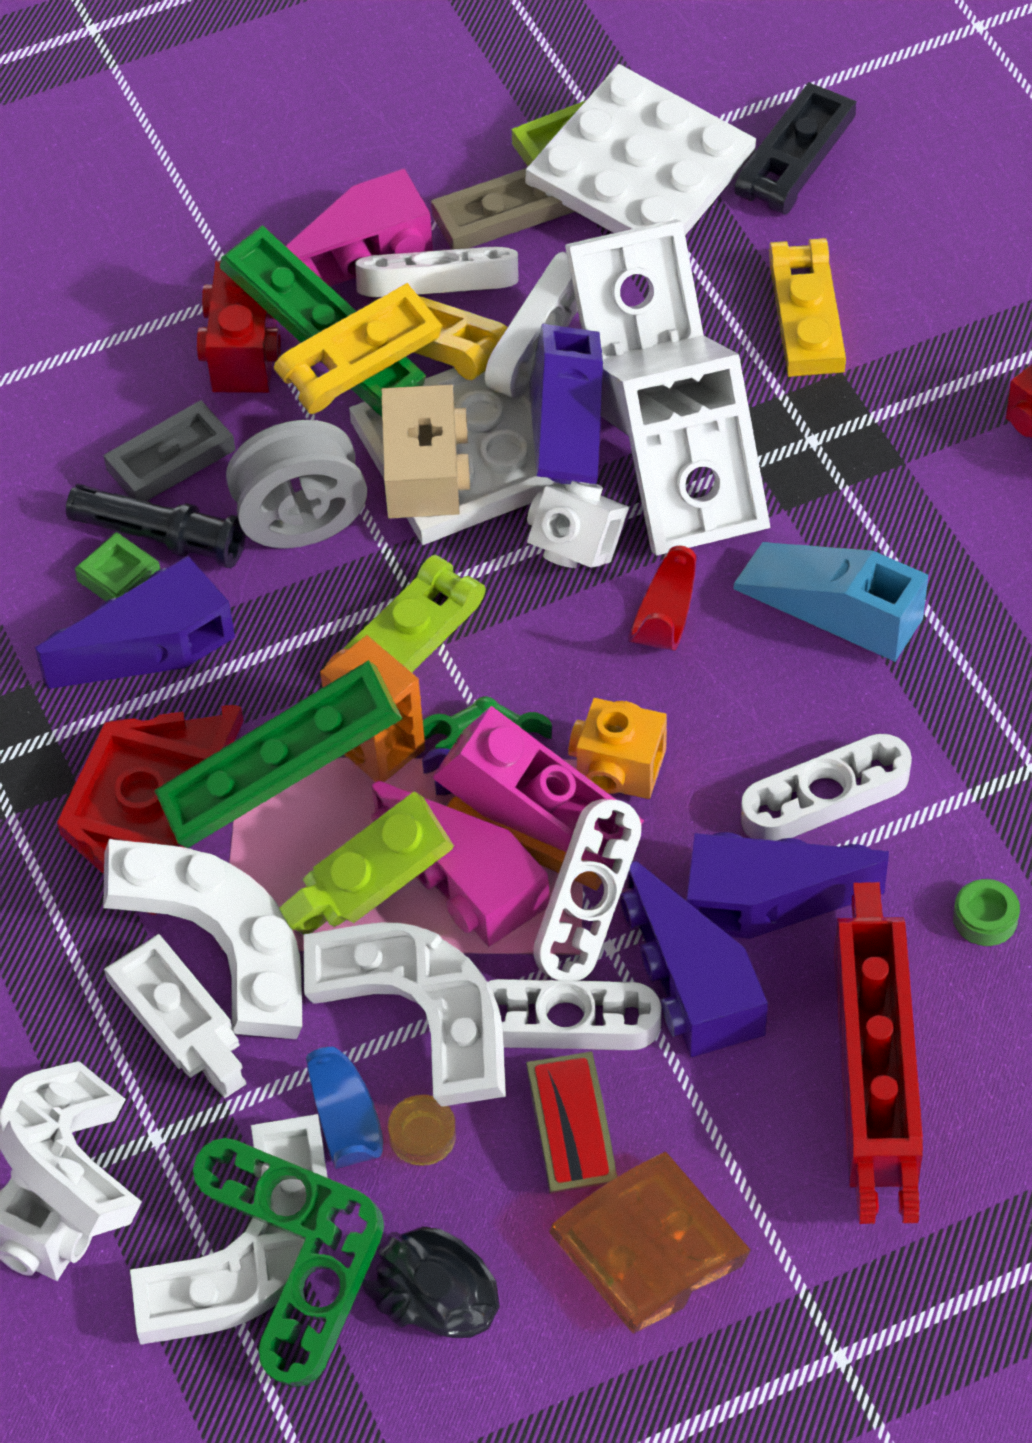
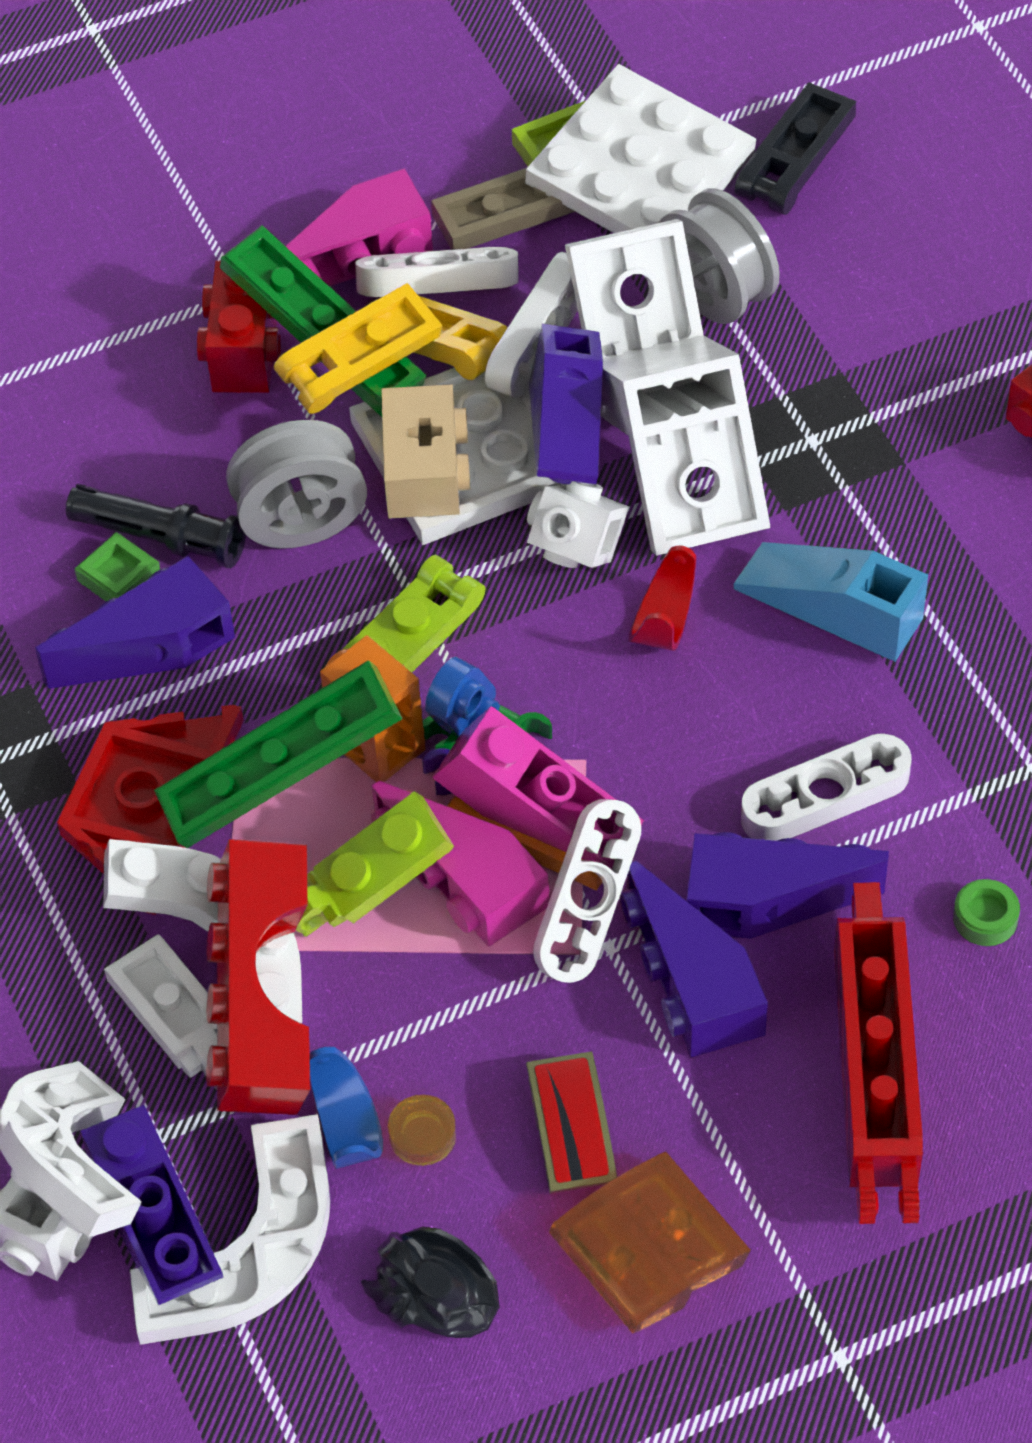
(165, 1230): none -> dark purple slope
(169, 452): dark grey plate -> none
(259, 1050): none -> red arch
(314, 1225): green beam -> none
(436, 976): white plate -> none
(459, 696): none -> blue plate
(585, 994): white beam -> none
(620, 746): light orange brick -> none
(727, 255): none -> light grey wheel
(807, 308): yellow plate -> none

